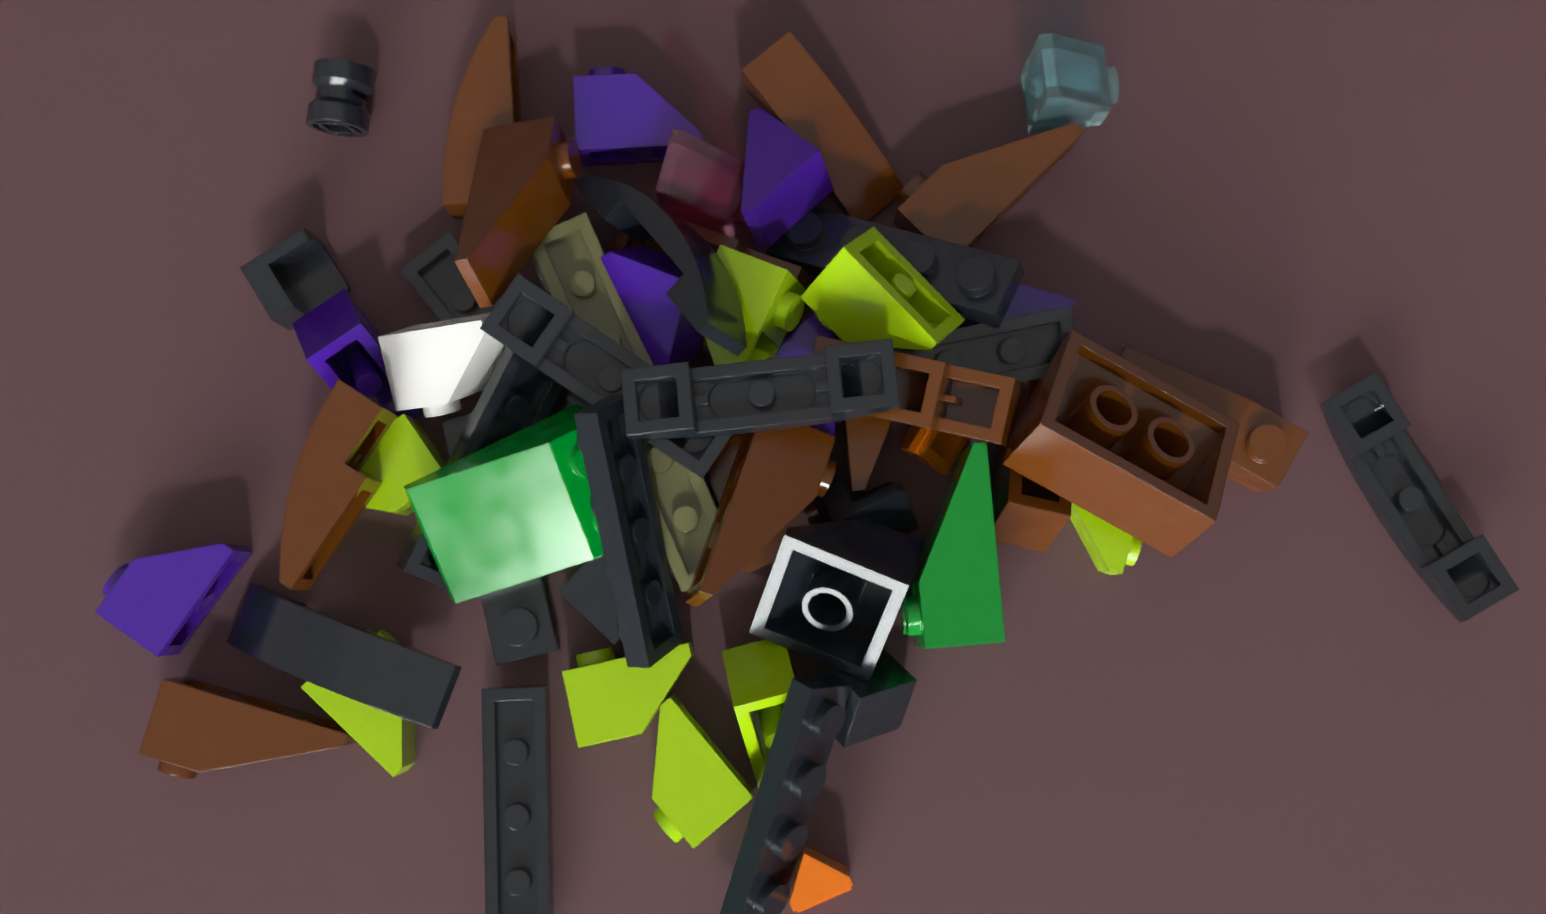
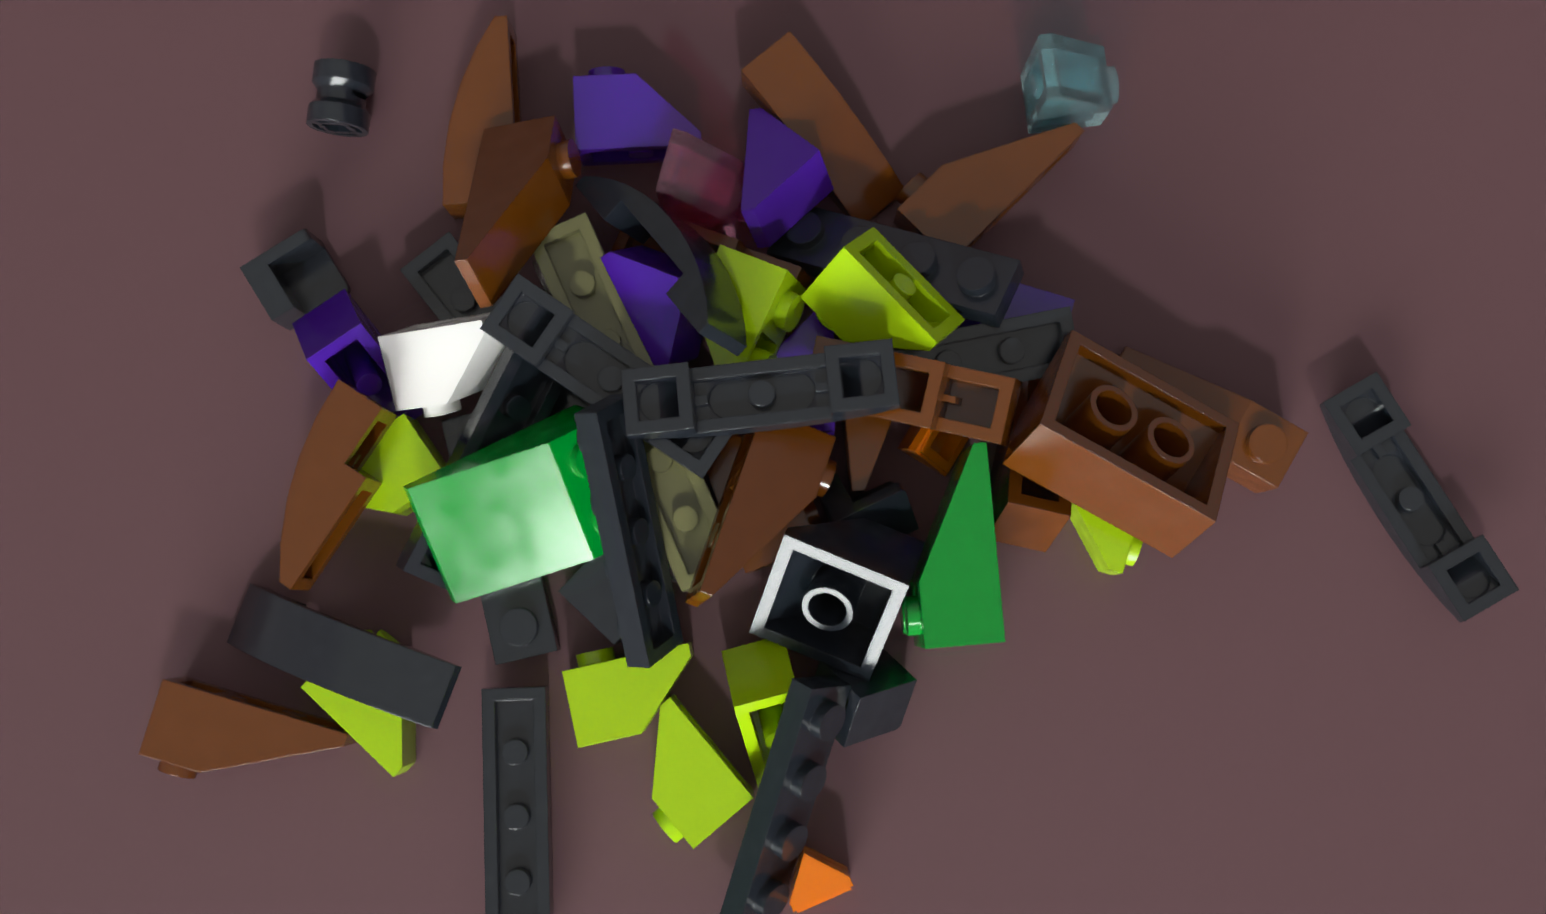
(169, 594): dark purple slope -> none

